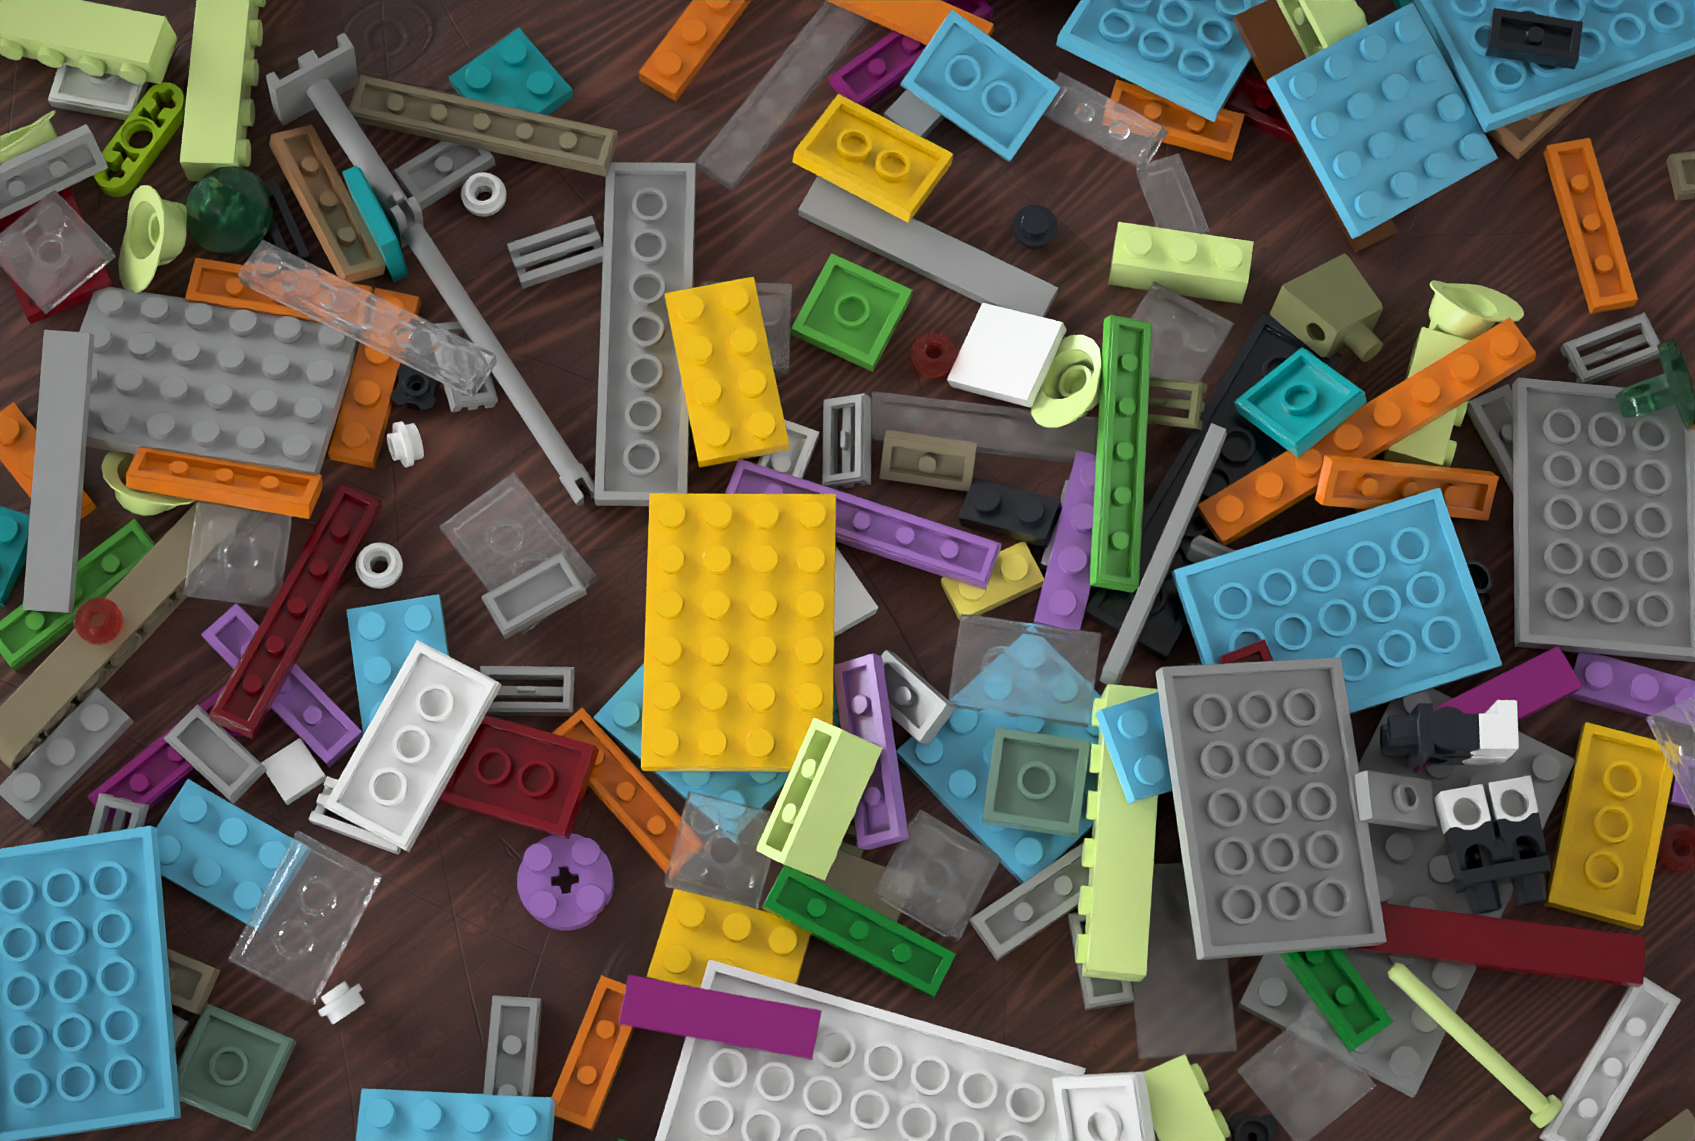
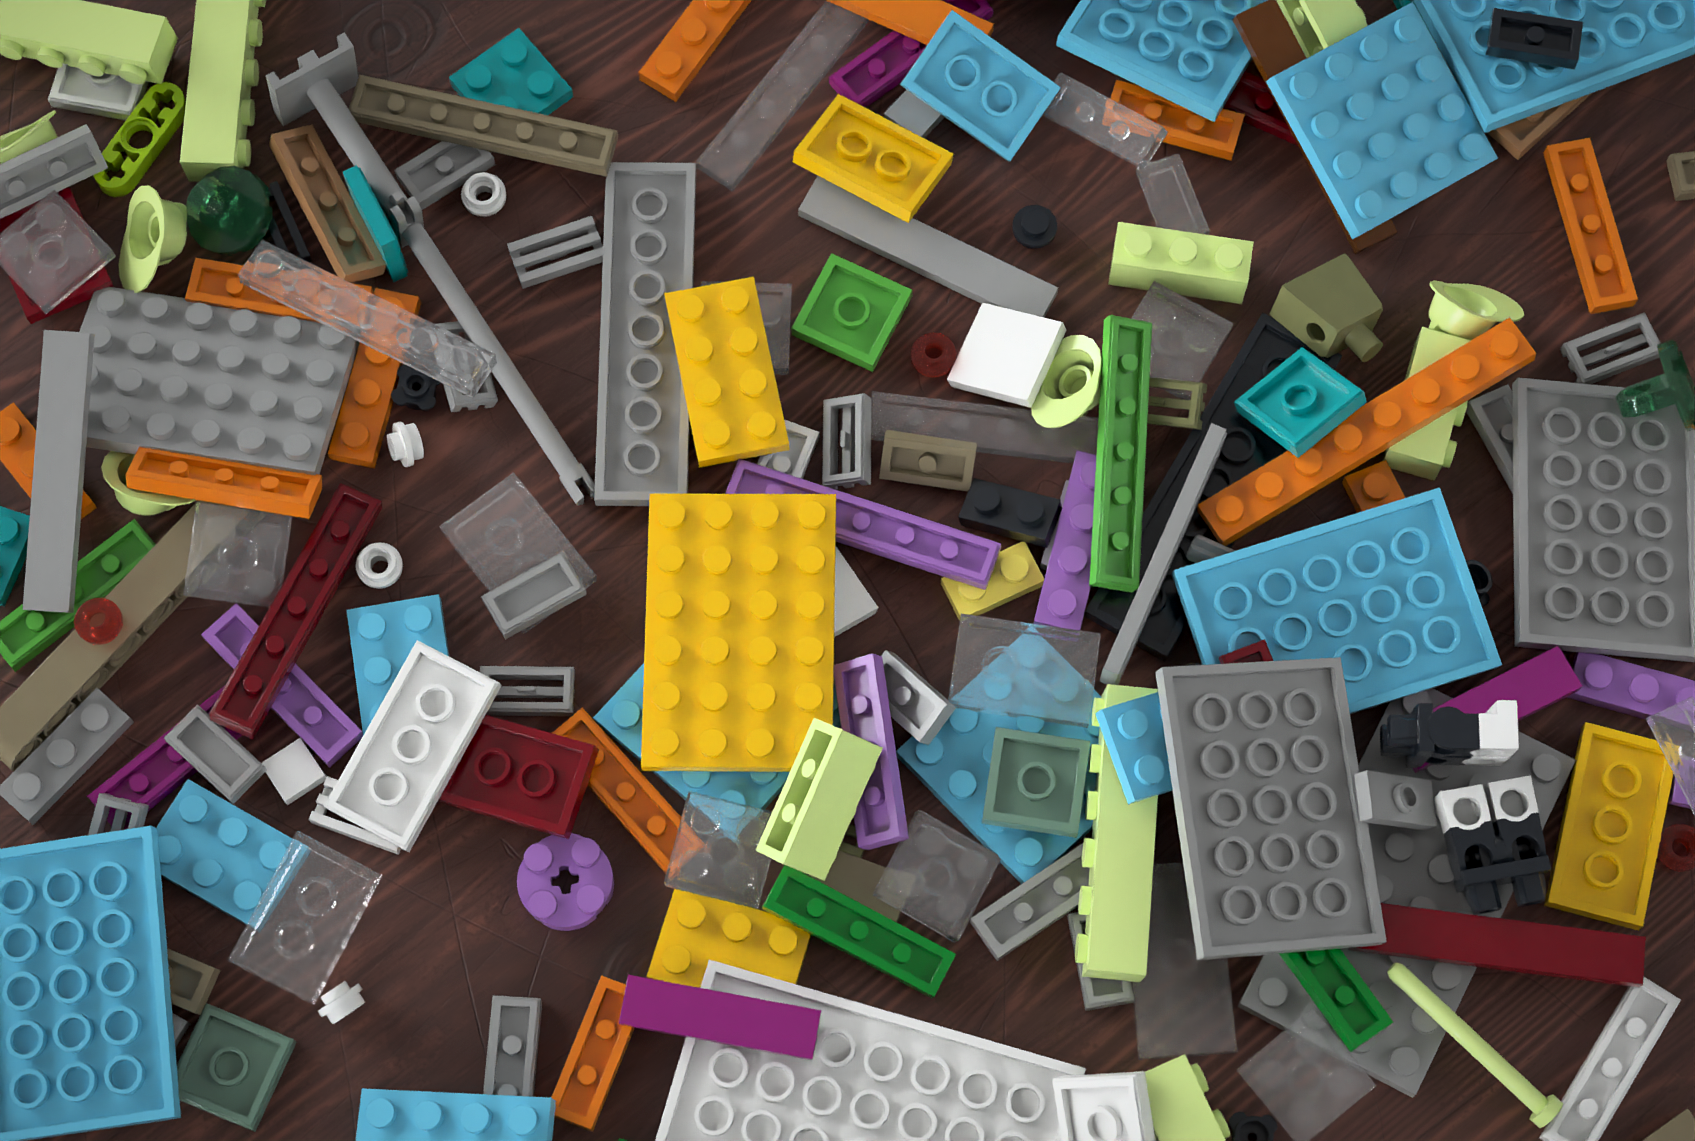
(1376, 482): orange plate -> none

